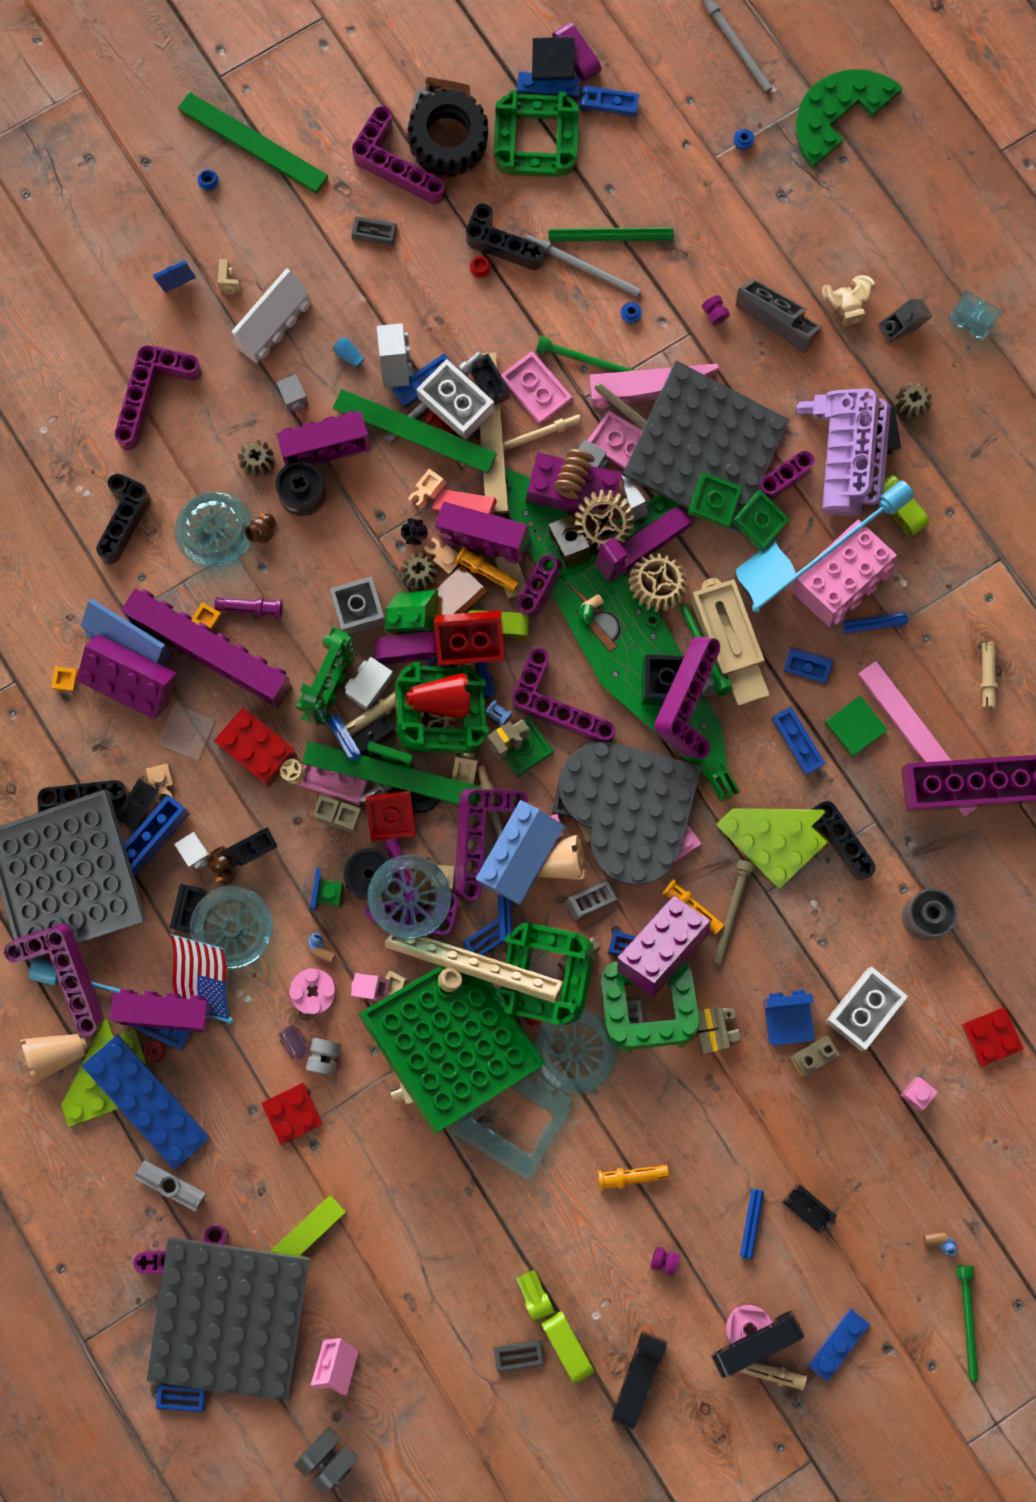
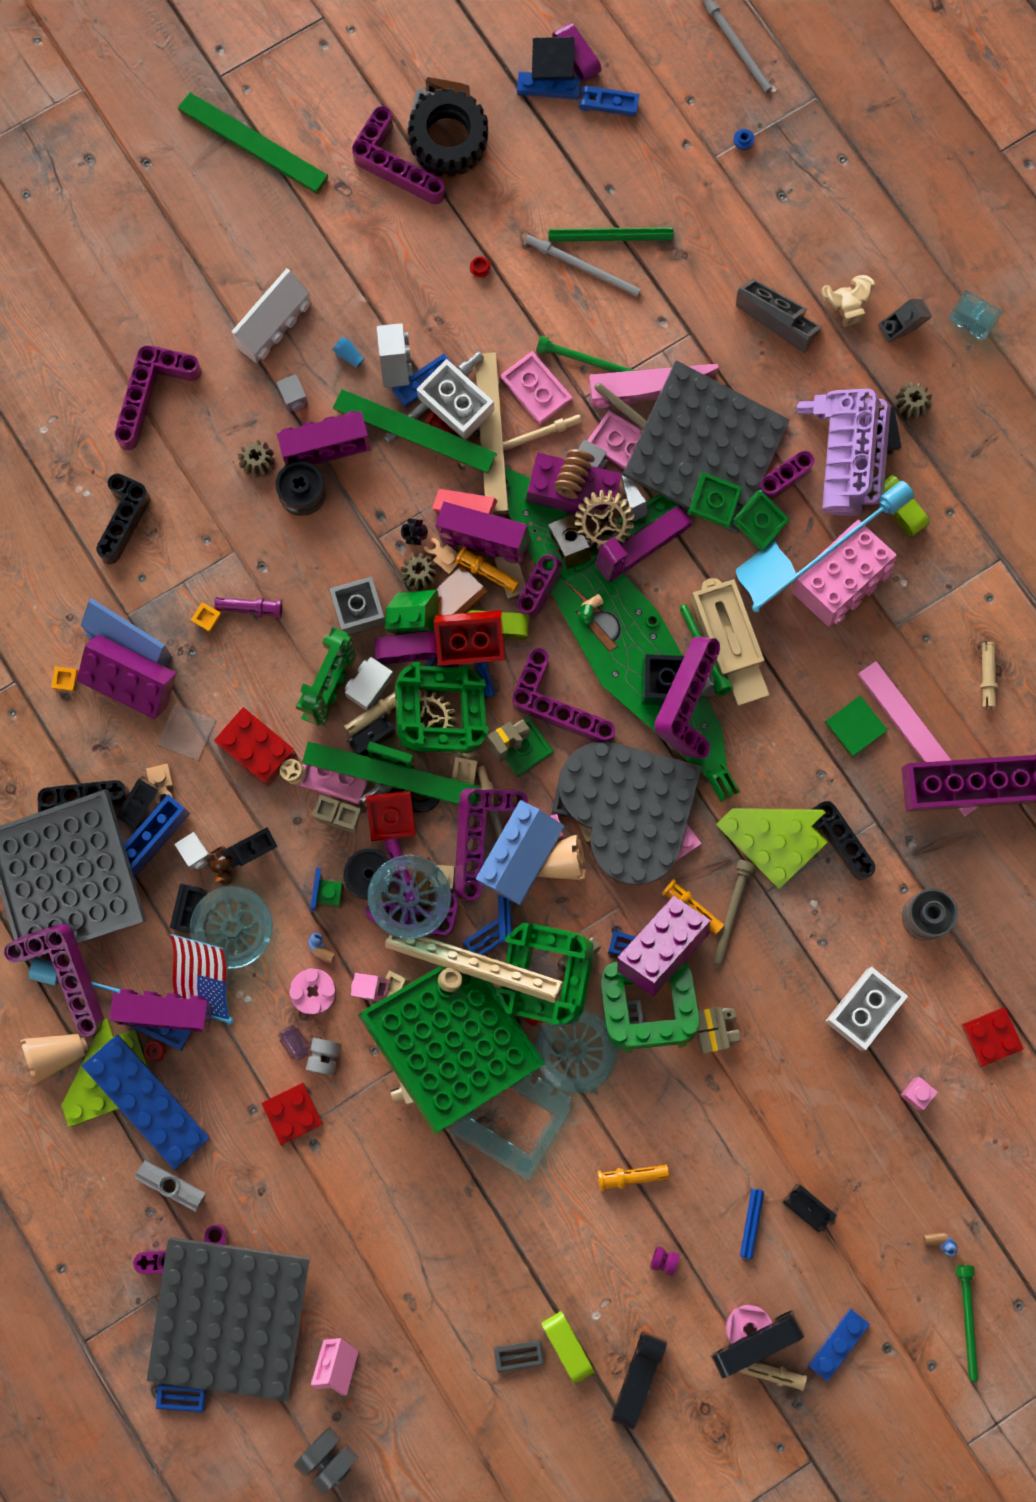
(174, 276): blue piece -> none
(205, 175): blue plate -> none
(206, 554): clear light blue piece -> none
(207, 648): magenta brick -> none
(225, 278): tan bracket -> none
(260, 529): reddish brown animal -> none
(311, 1228): lime tile -> none
(344, 738): blue axle -> none
(373, 238): dark grey tile -> none
(428, 486): light nougat plate -> none
(441, 697): red cone -> none
(490, 380): black hinge -> none
(490, 711): medium blue bush -> none
(507, 241): black beam -> none
(536, 1300): lime piece -> none
(543, 107): green plate -> none
(574, 909): light grey slope -> none
(631, 318): blue plate -> none
(640, 577): tan gear -> none
(715, 310): magenta wheel -> none
(789, 1018): blue bracket -> none
(798, 741): blue plate -> none
(808, 664): blue slope -> none
(814, 1056): dark tan hips -> none
(831, 100): green plate -> none
(873, 623): blue axle -> none

